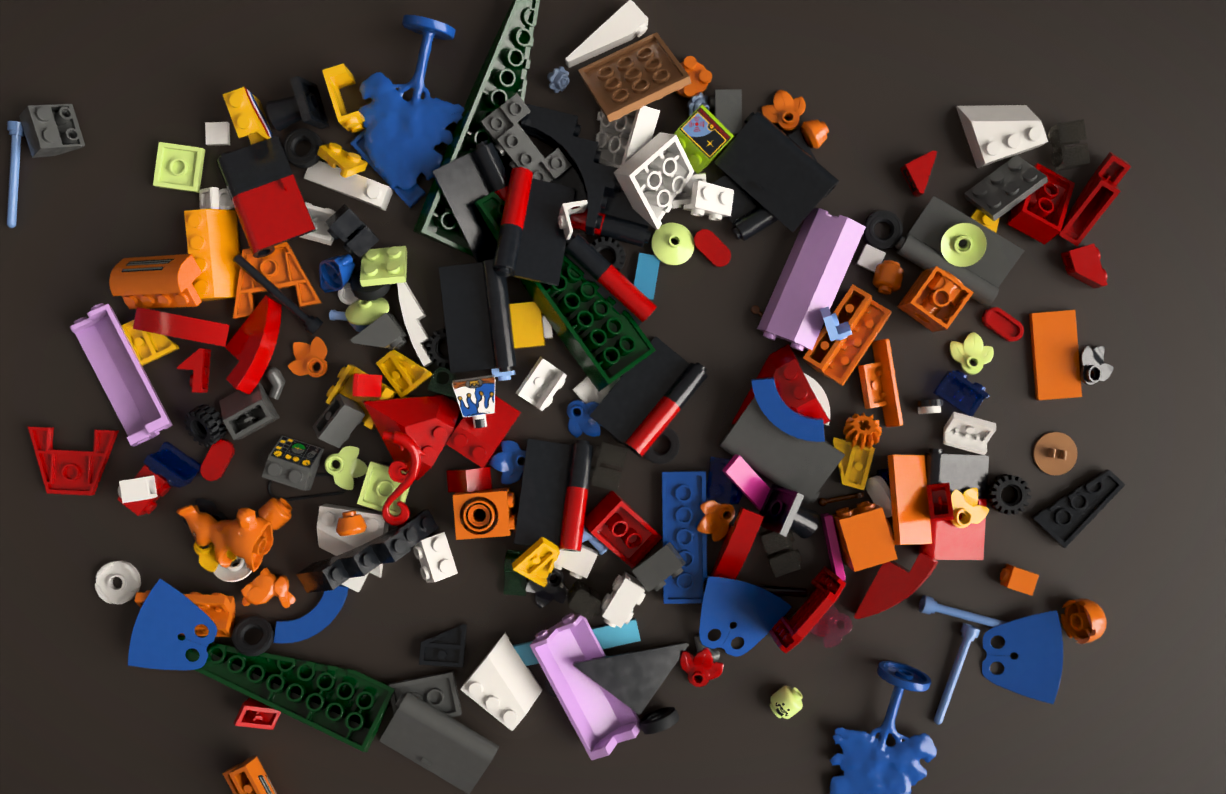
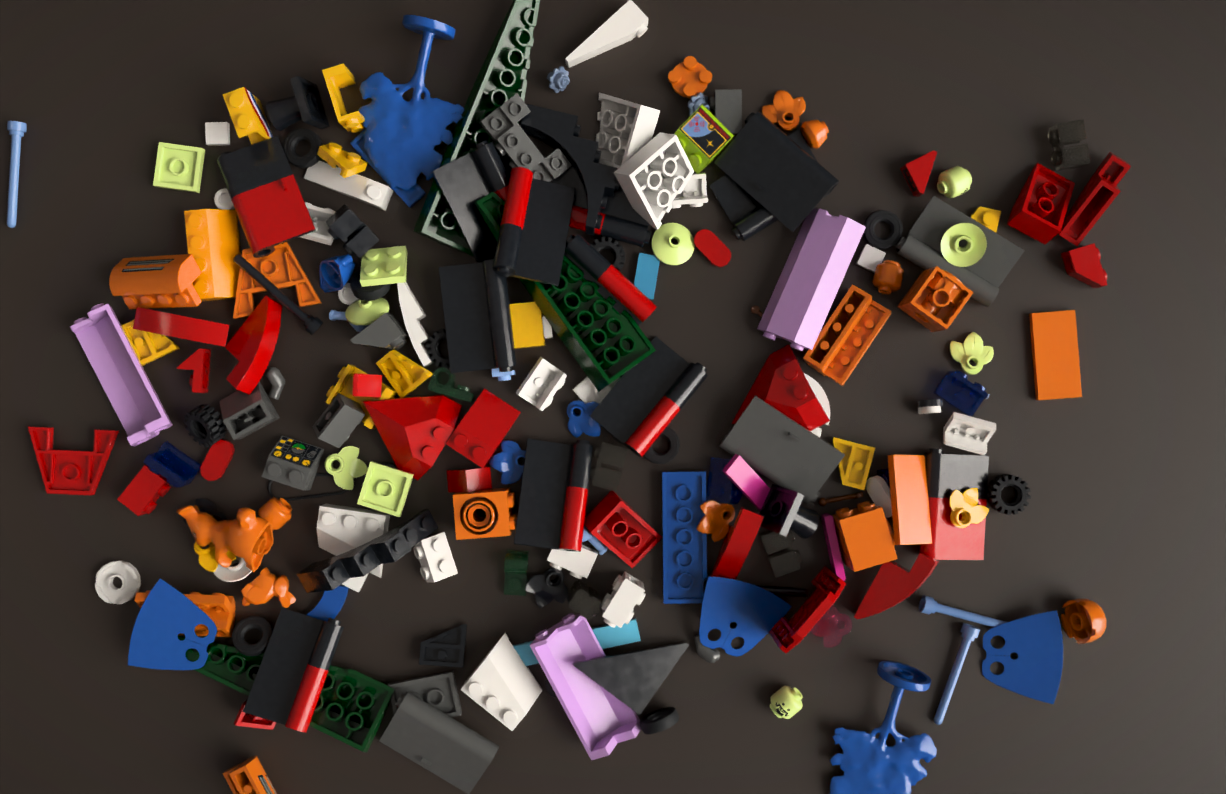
(51, 129): dark grey slope -> none
(137, 489): white brick -> none
(209, 198): white tile -> none
(294, 669): none -> black door
(307, 356): orange plate -> none
(350, 524): orange cone -> none
(406, 480): red plant -> none
(476, 398): torso -> none
(537, 561): yellow wing -> none
(564, 219): white bracket -> none
(634, 77): medium nougat plate -> none
(659, 567): dark grey brick -> none
(700, 665): red plate -> none
(710, 201): white bracket -> none
(782, 416): blue tile -> none
(835, 330): light blue bracket -> none
(862, 431): orange gear -> none
(880, 384): orange bracket -> none
(940, 502): red slope -> none
(954, 182): none -> yellowish green head
(1000, 131): white wedge -> none
(1002, 324): red tile -> none
(1005, 187): dark grey plate -> none
(1018, 579): orange brick -> none
(1055, 453): medium nougat piece -> none
(1075, 510): black wing -> none
(1093, 367): plate -> none

